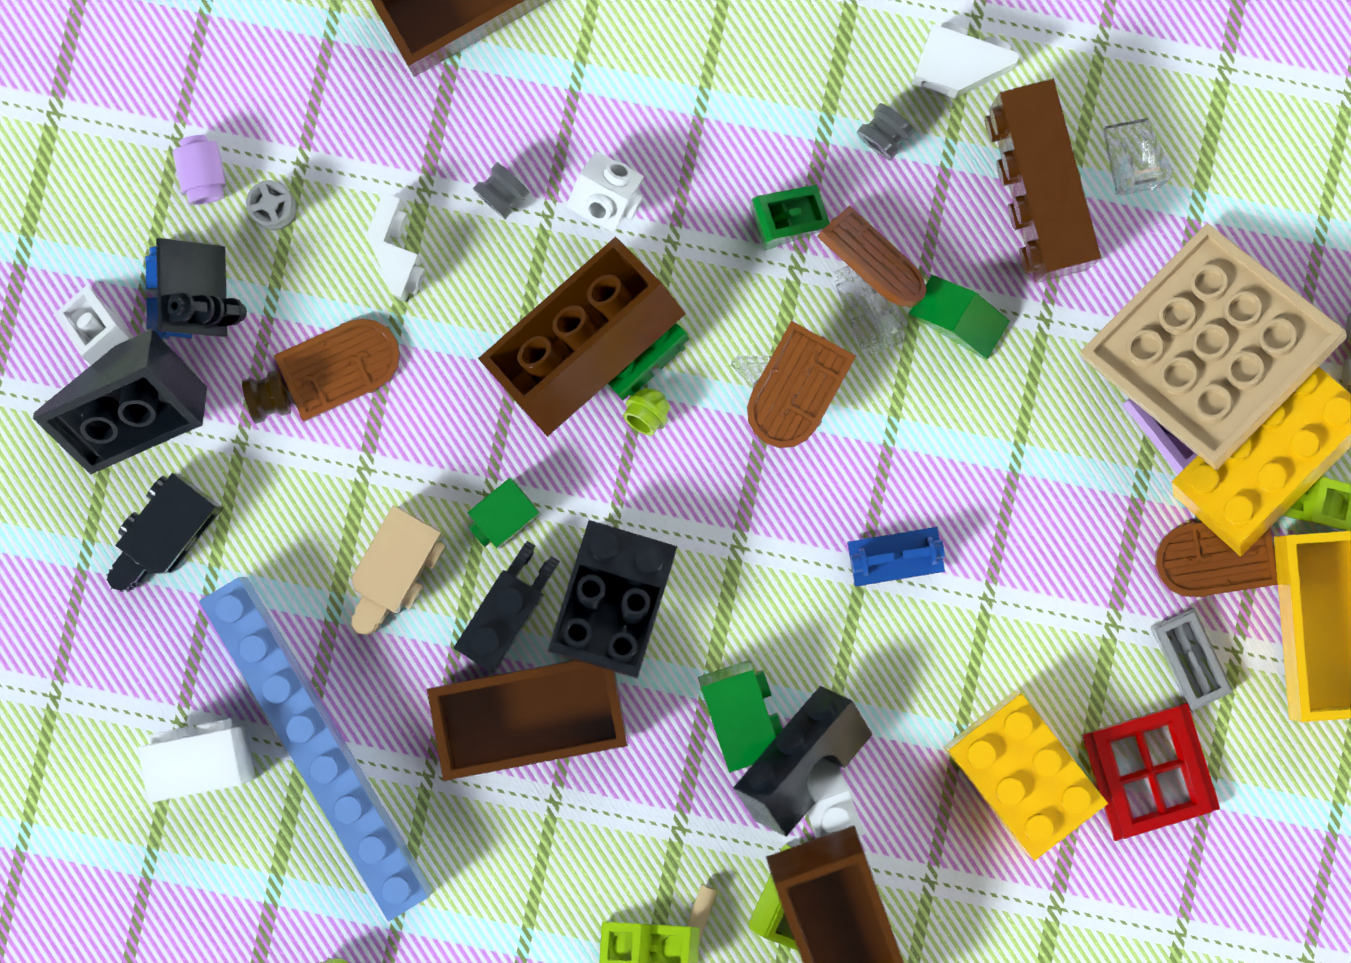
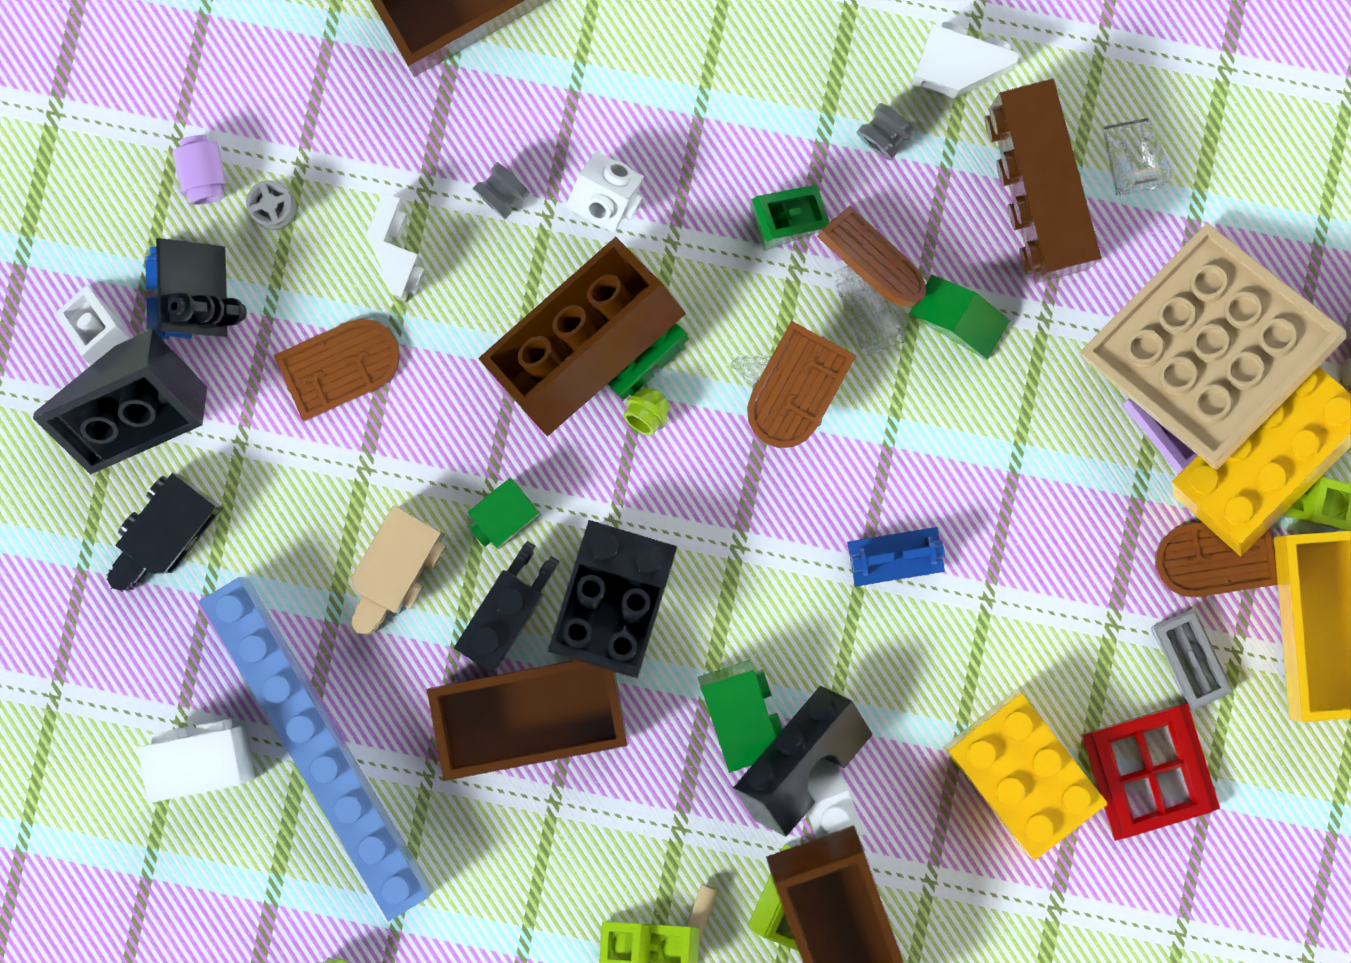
(266, 396): dark brown wheel -> none

